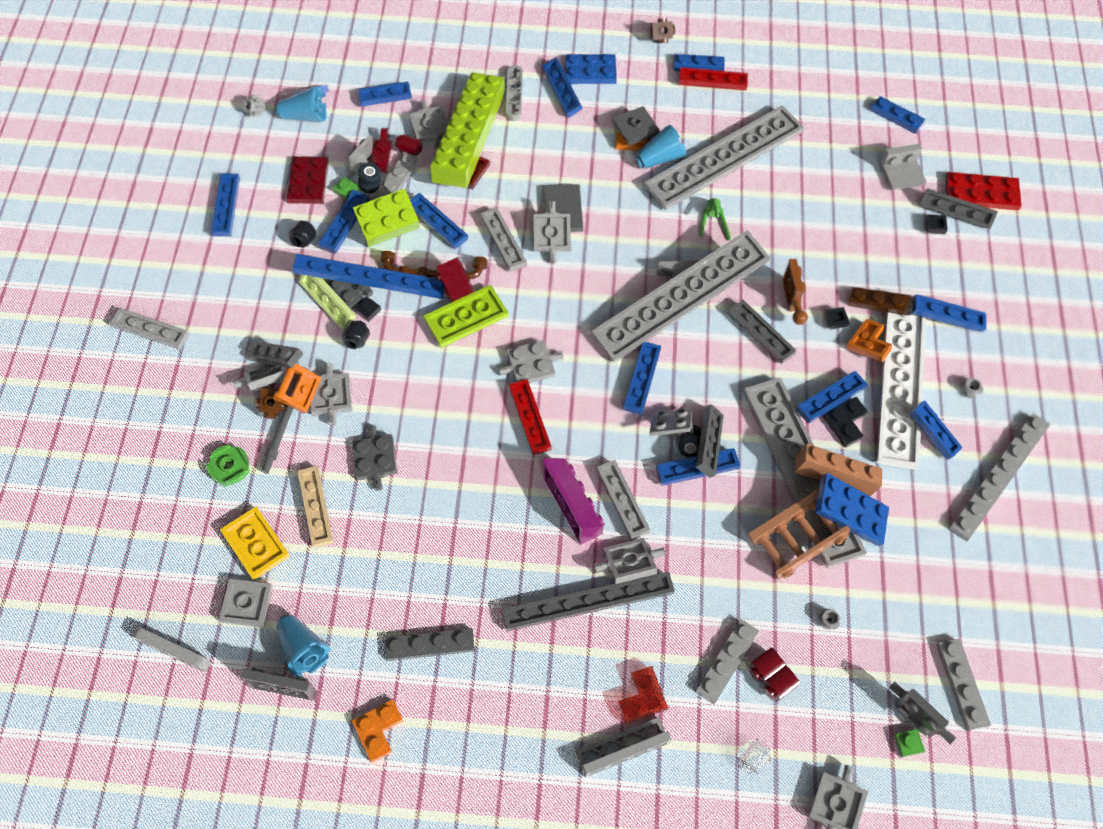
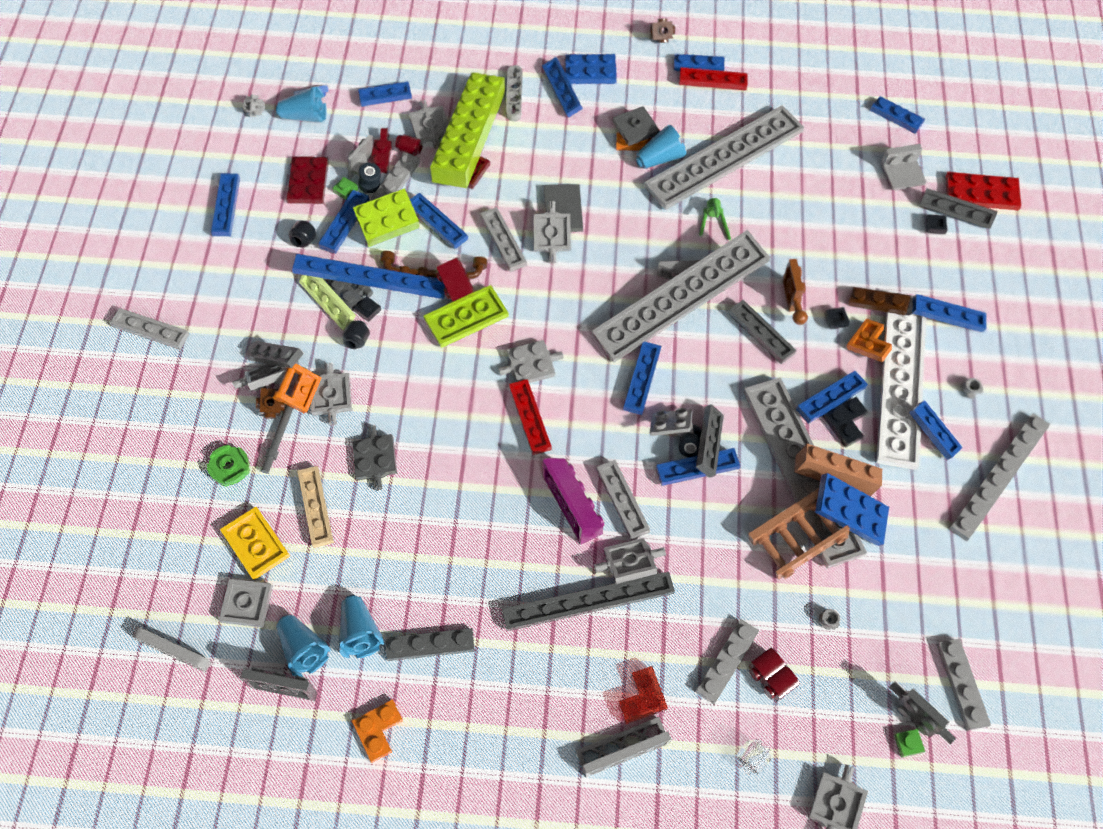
(357, 629): none -> dark azure cone

